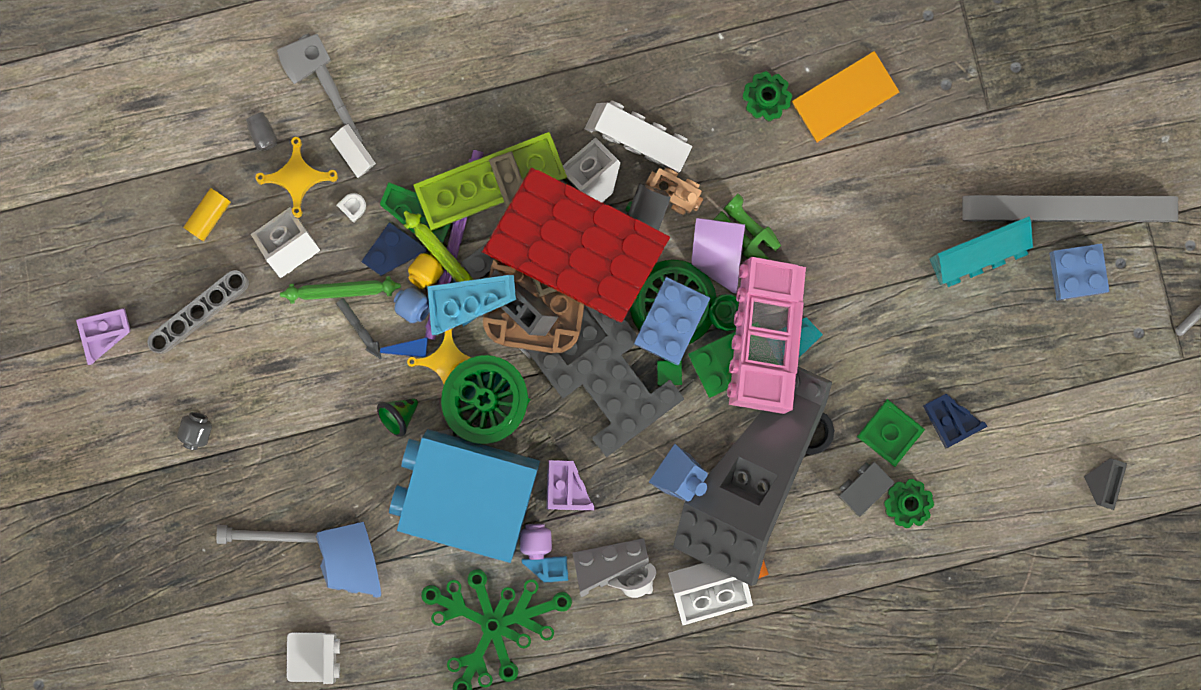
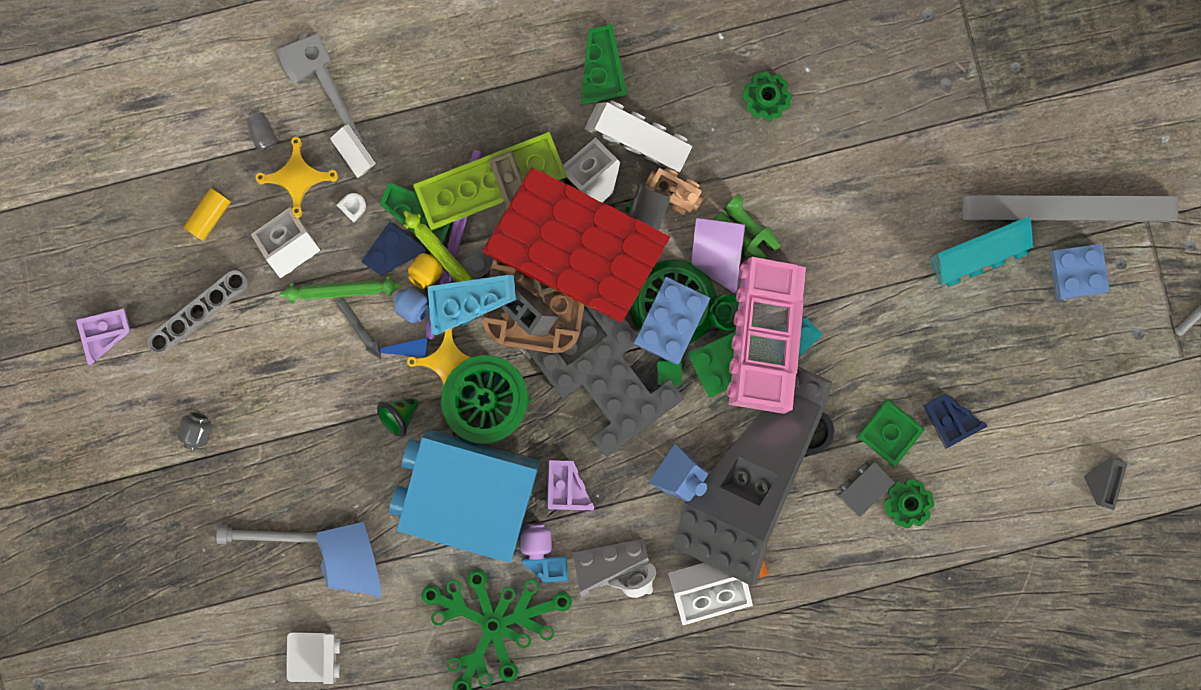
(602, 68): none -> green wing
(845, 97): light orange tile -> none

